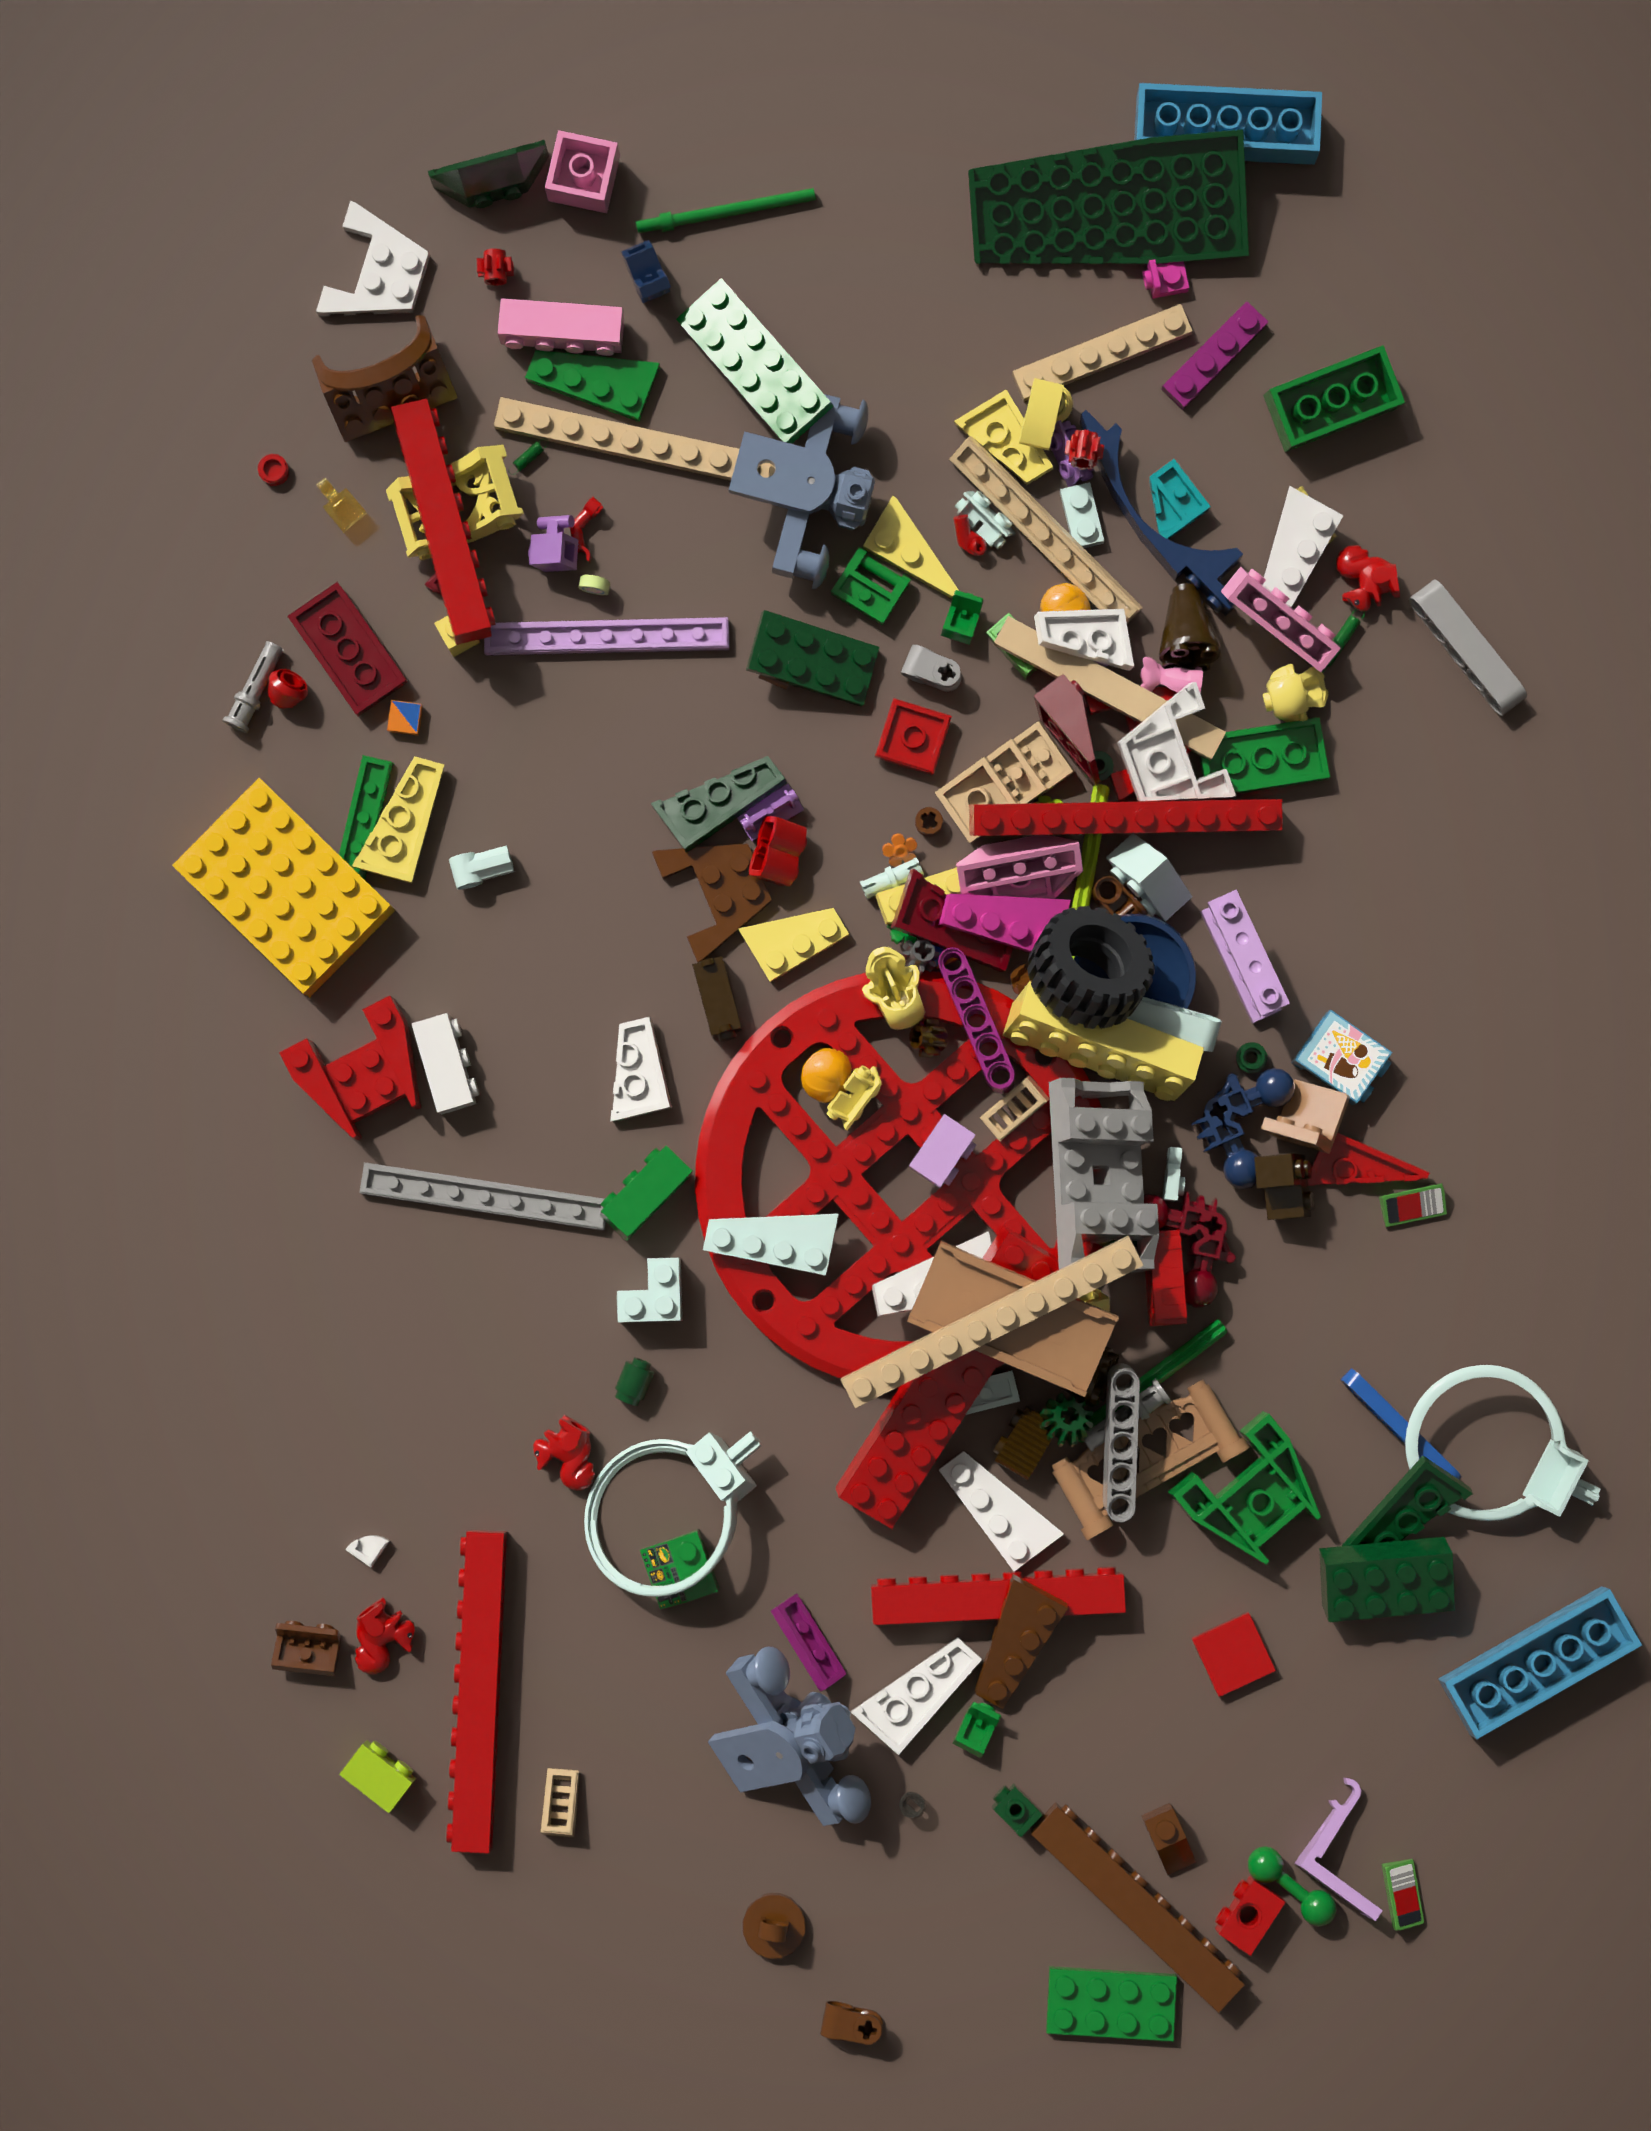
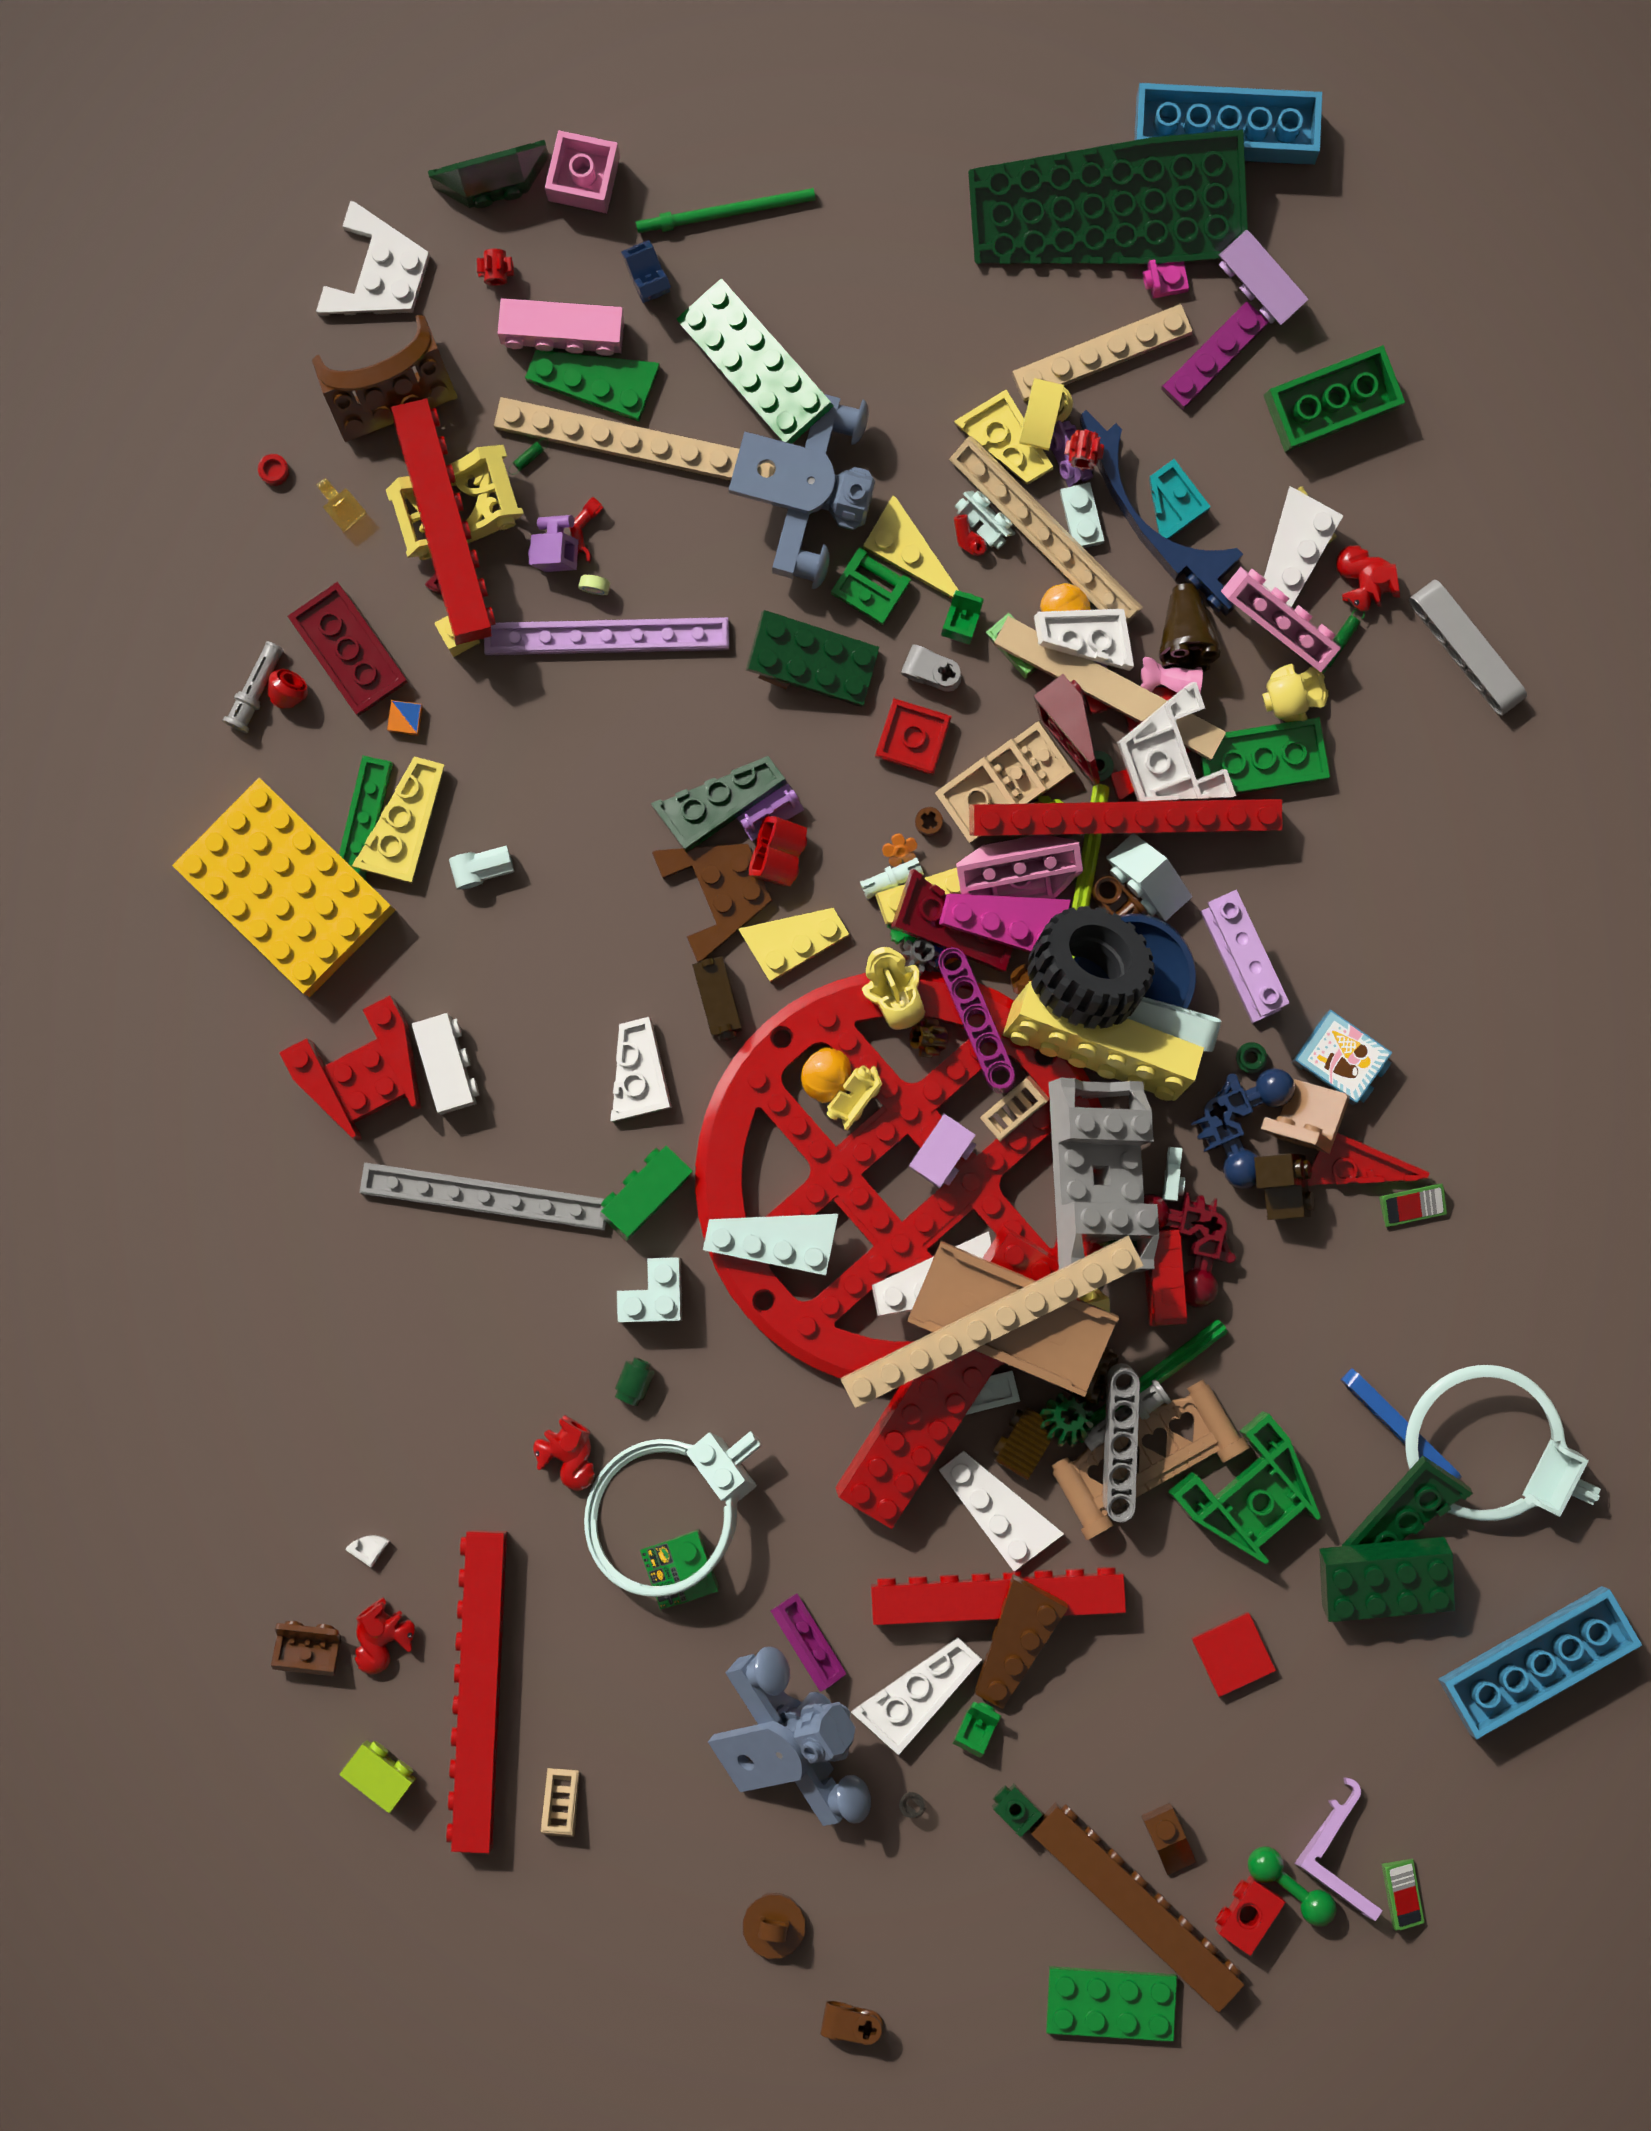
(1262, 278): none -> lavender brick

